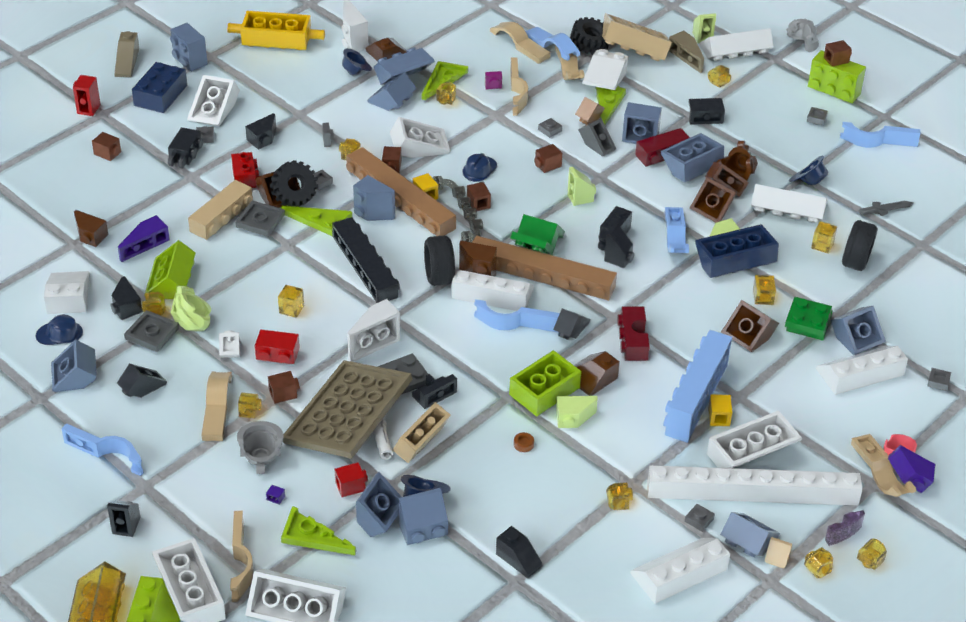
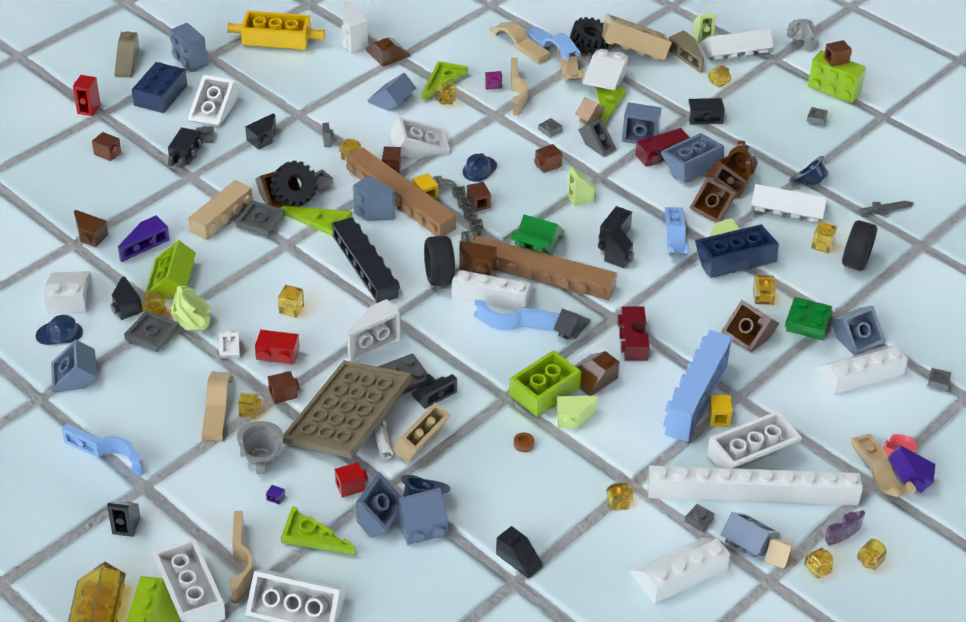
(140, 381): black slope -> none
(244, 168): red brick -> none
(354, 62): dark blue piece -> none
(410, 63): sand blue slope -> none
(887, 135): light blue piece -> none

